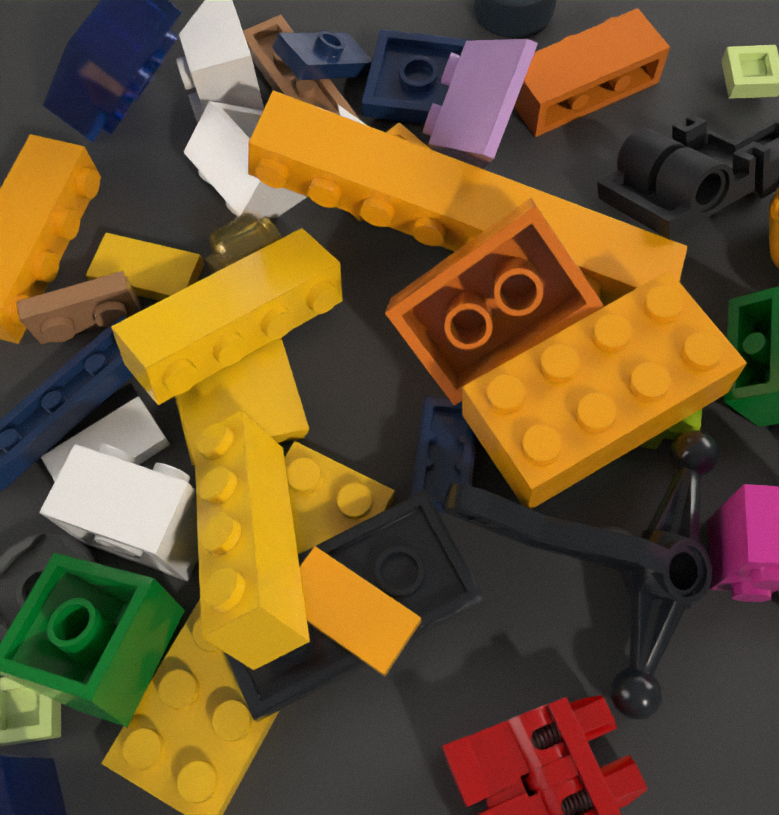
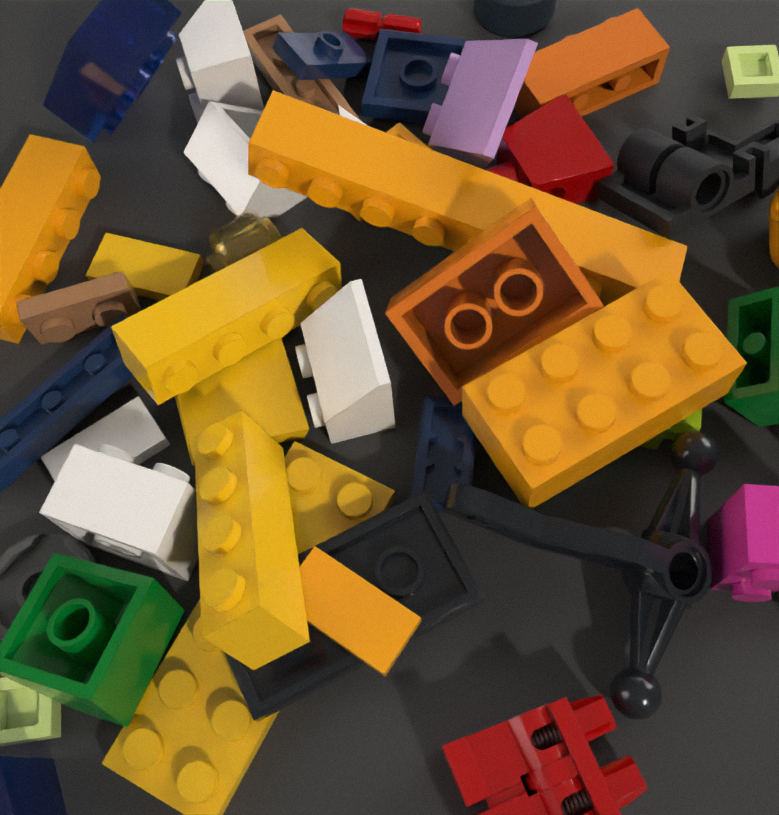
(346, 367): none -> white slope
(367, 24): none -> red piece
(554, 153): none -> red torso

